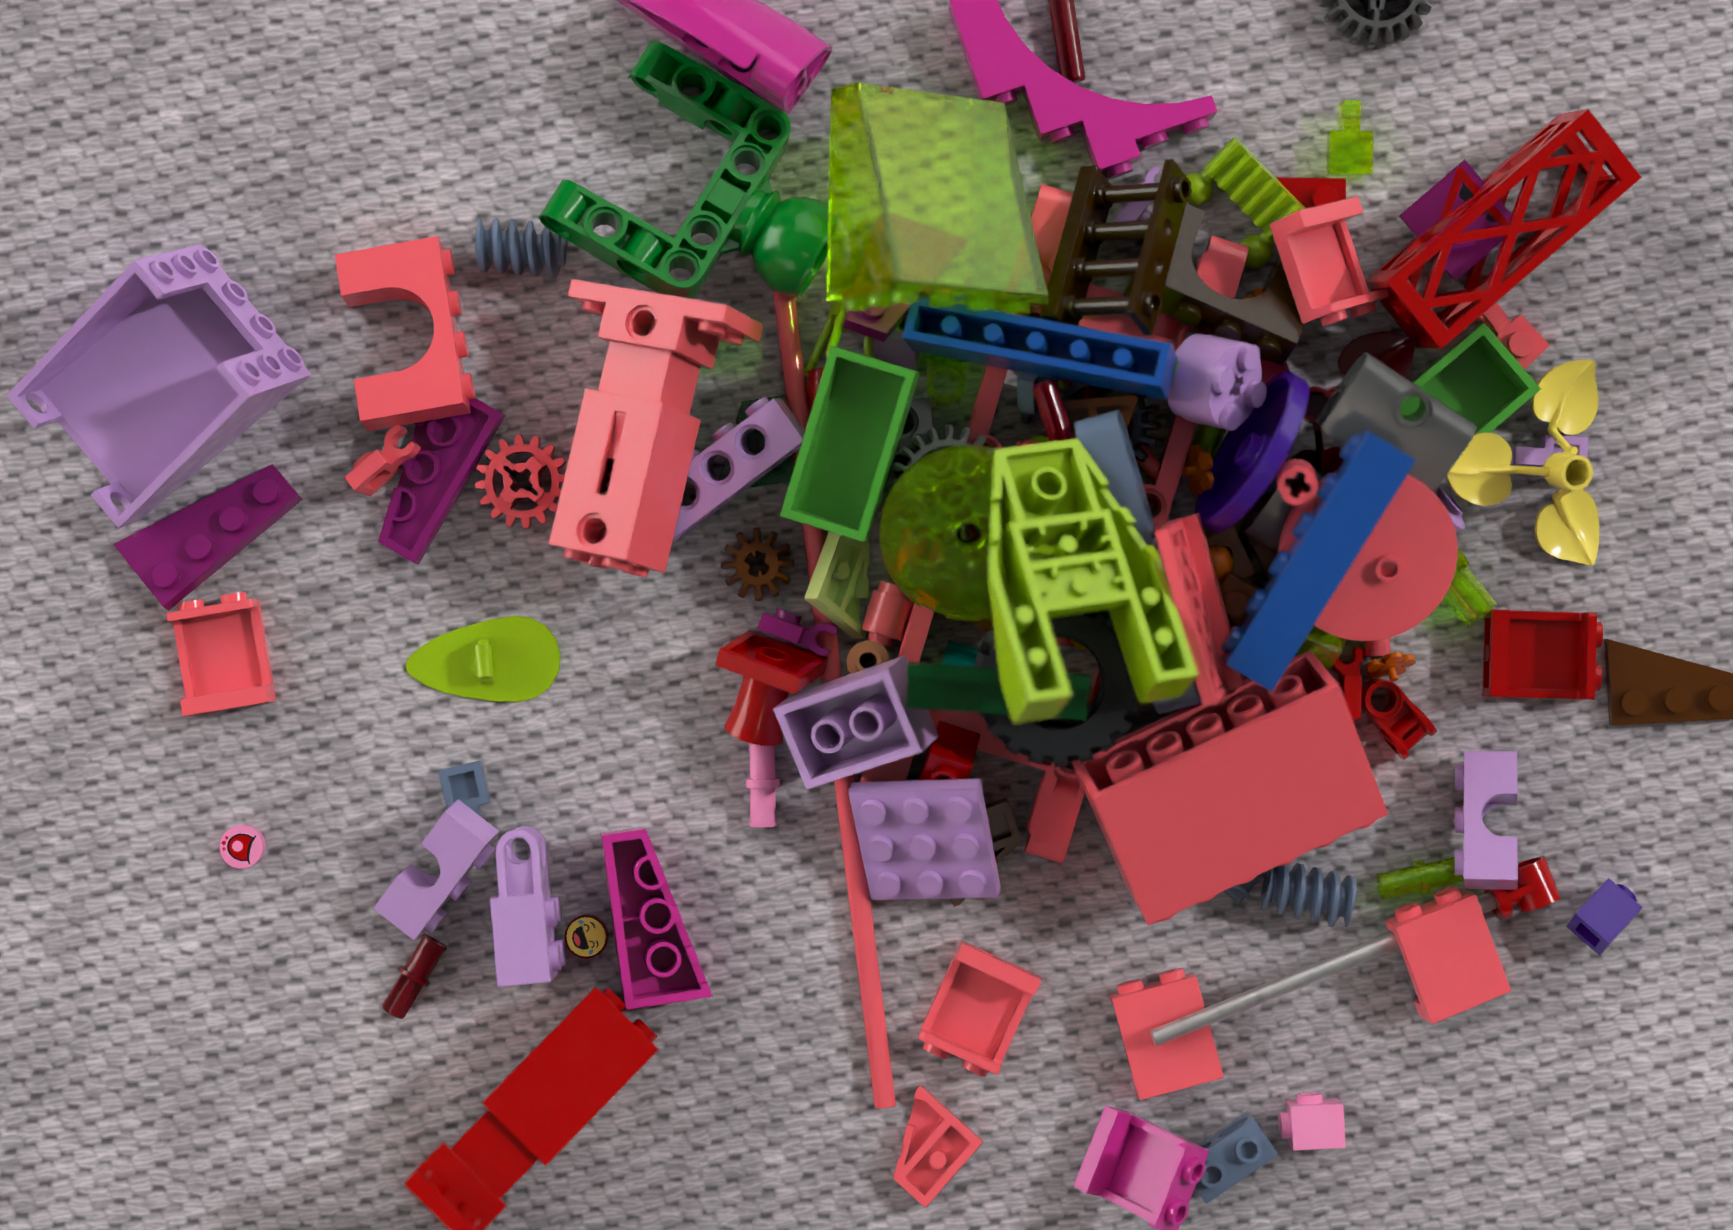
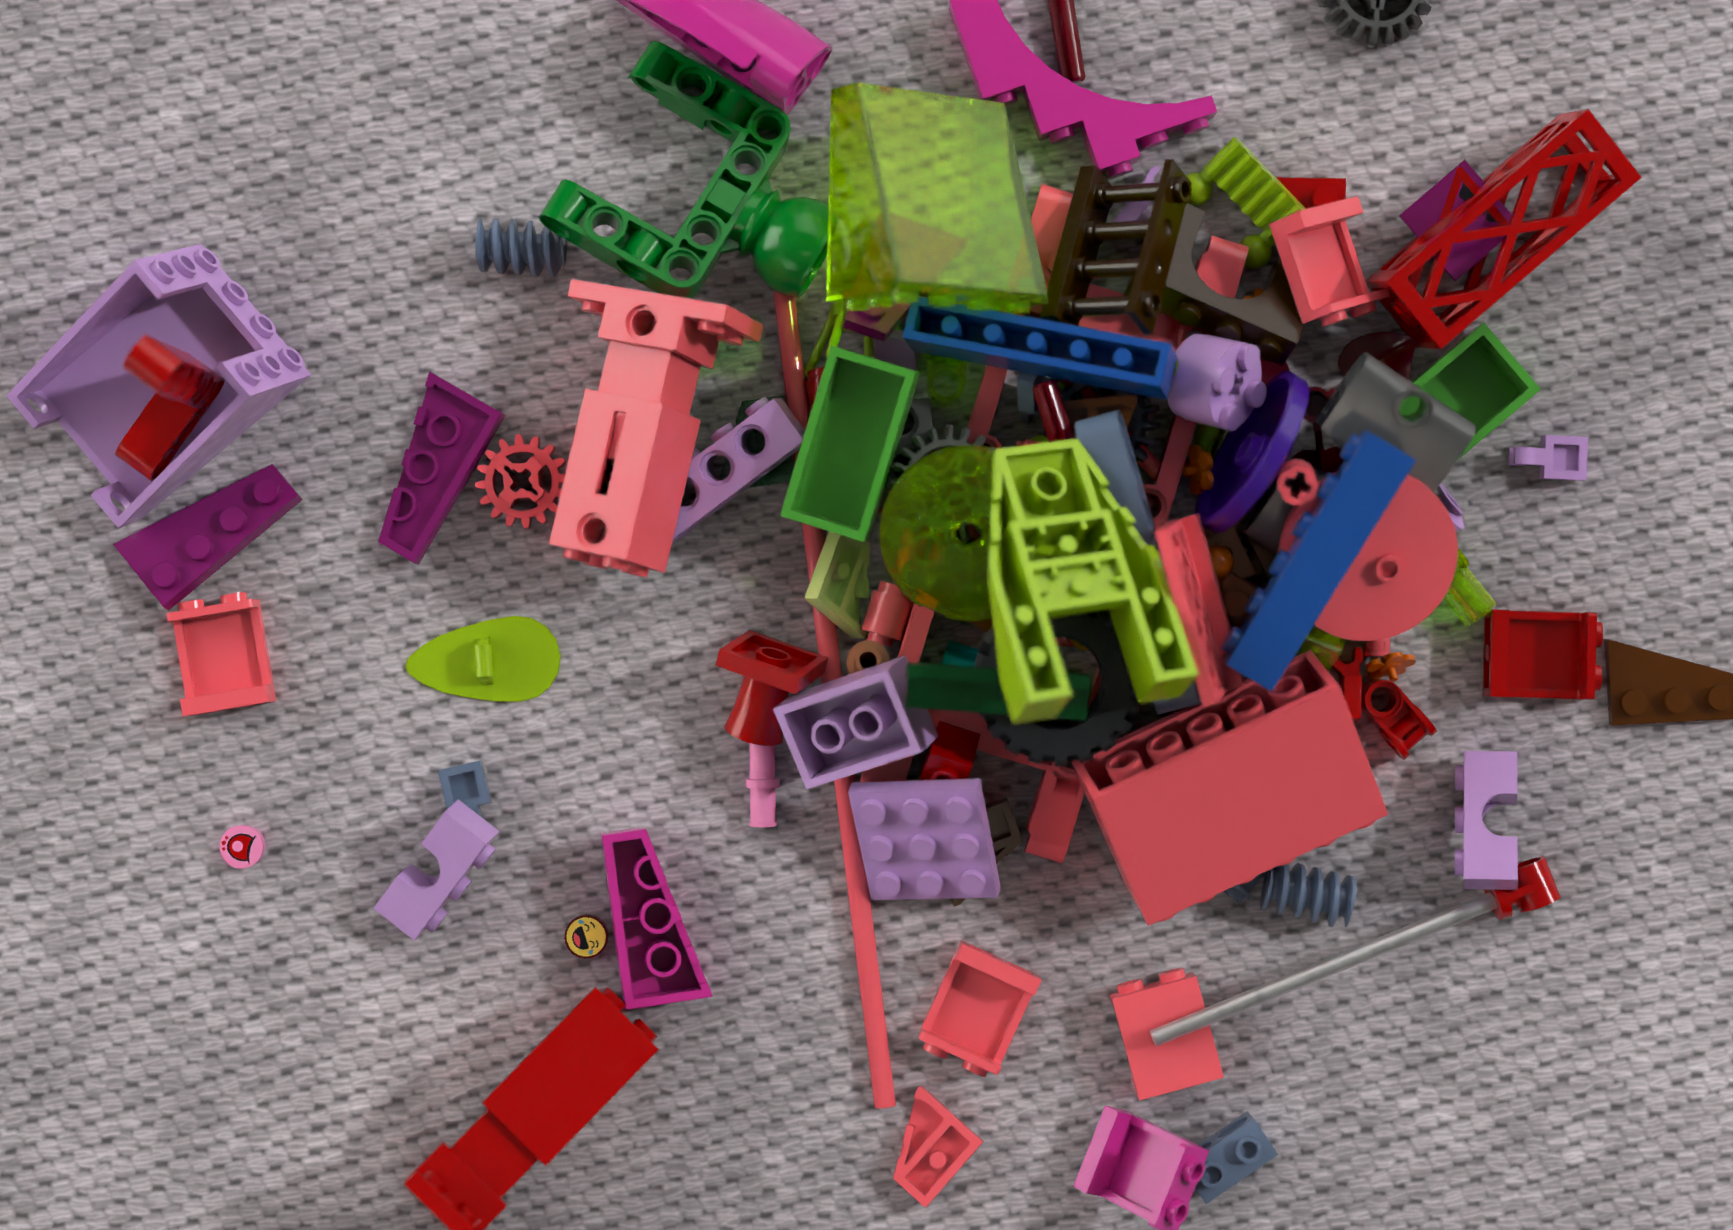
(181, 399): none -> red beam
(378, 467): coral plate -> none
(413, 976): dark red axle -> none
(437, 382): coral arch -> none
(525, 913): lavender brick -> none
(744, 569): reddish brown gear -> none
(786, 626): magenta plate -> none
(1313, 1122): bright pink brick -> none
(1349, 148): clear neon green plate -> none
(1418, 878): clear neon green pin -> none
(1448, 954): coral panel -> none
(1483, 471): light yellow plant -> none
(1516, 335): coral plate -> none
(1605, 916): dark purple brick -> none

